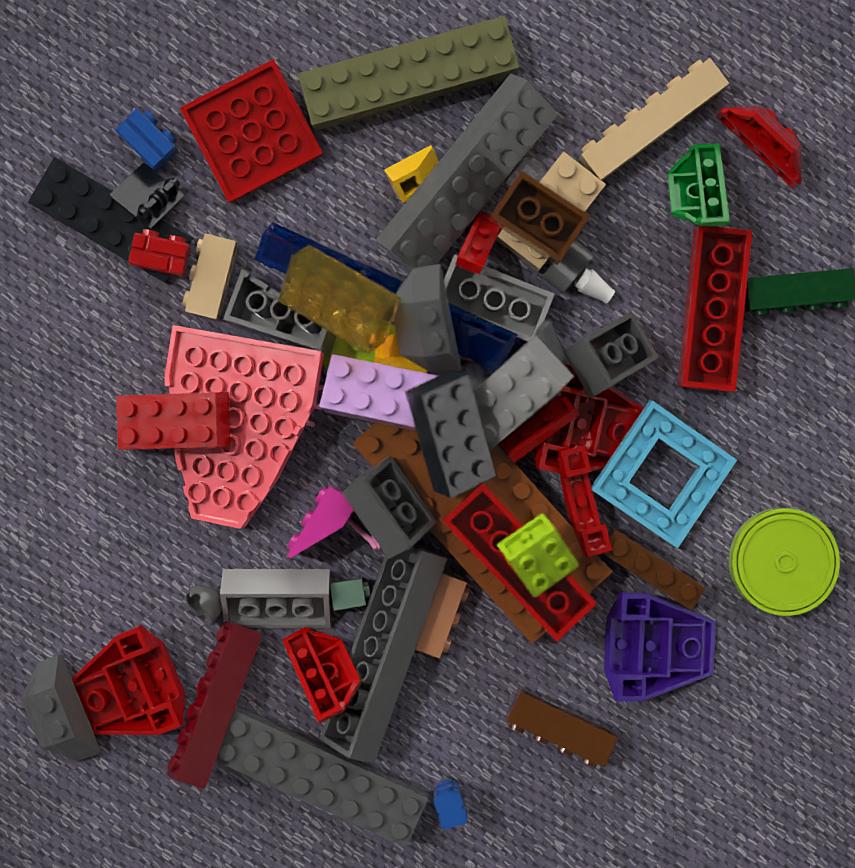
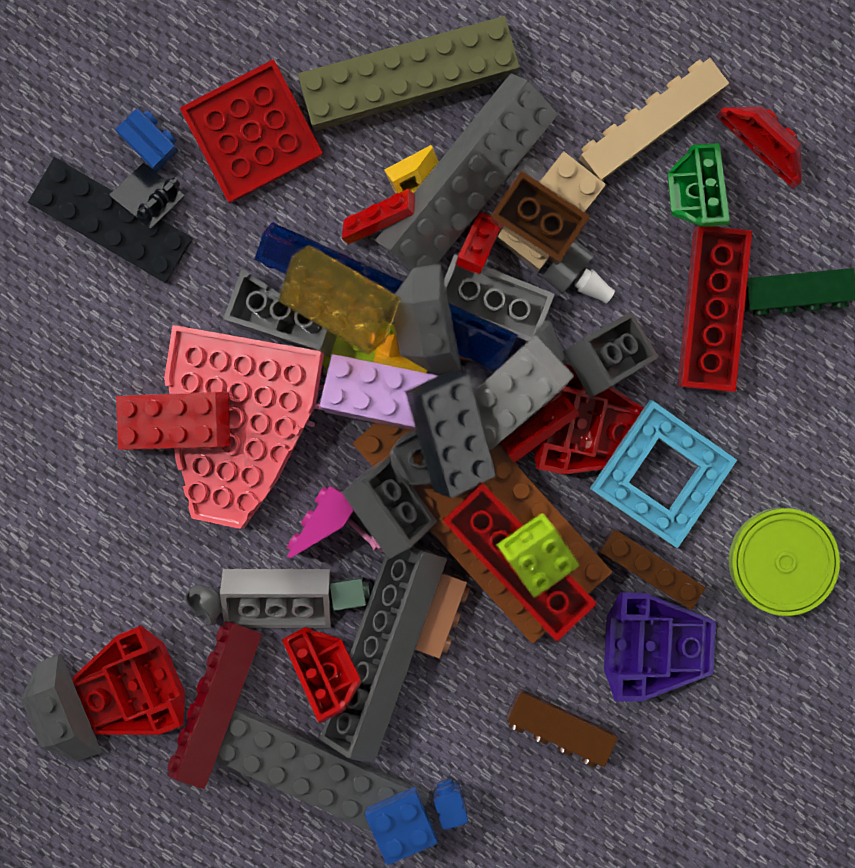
(160, 254): red brick -> none
(210, 276): tan brick -> none
(378, 216): none -> red plate
(401, 825): none -> blue brick
(403, 464): none -> dark grey plate
(581, 503): red slope -> none

